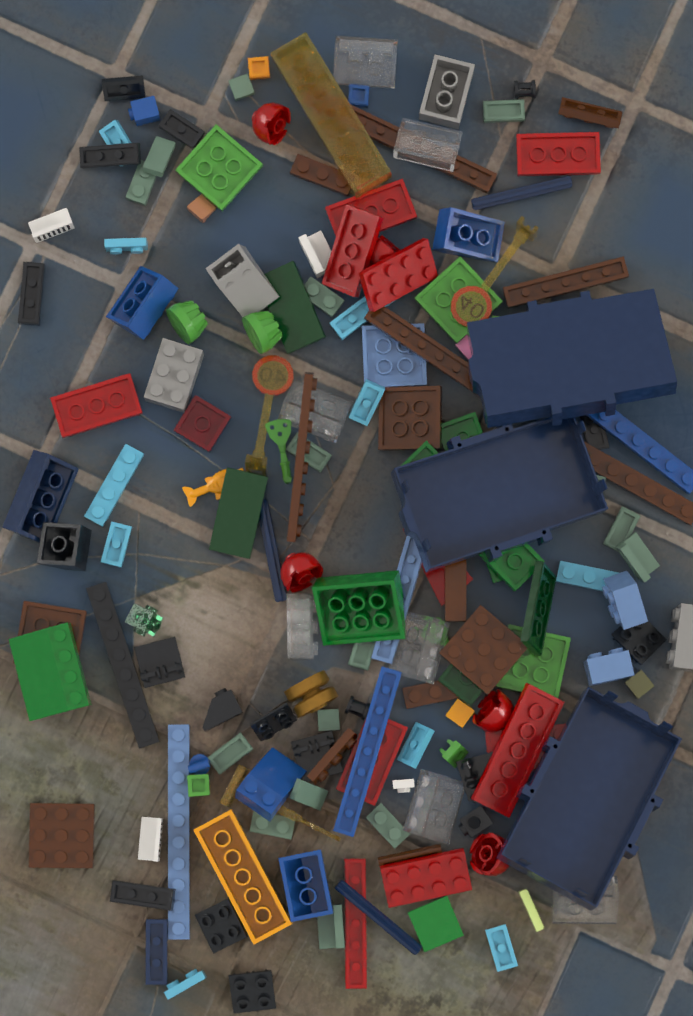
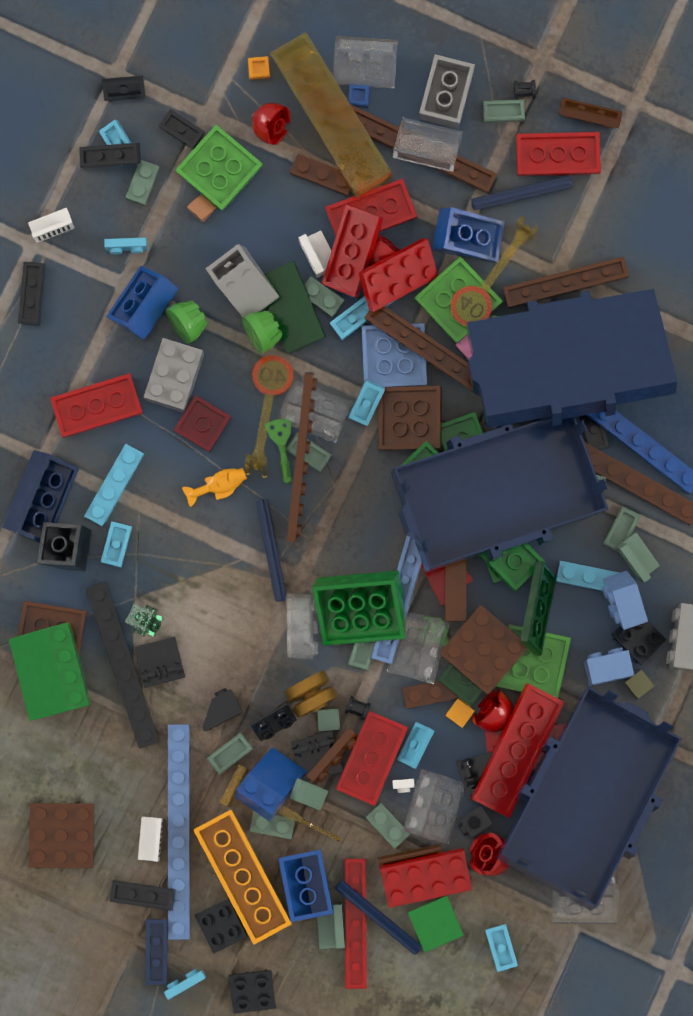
(144, 111): blue brick -> none
(159, 156): sand green tile -> none
(198, 785): bright green tile -> none
(199, 764): blue plate -> none
(238, 513): dark green tile -> none
(241, 87): sand green tile -> none
(299, 571): red cylinder -> none
(367, 751): blue plate -> none
(454, 753): bright green tile -> none
(531, 910): yellowish green tile -> none

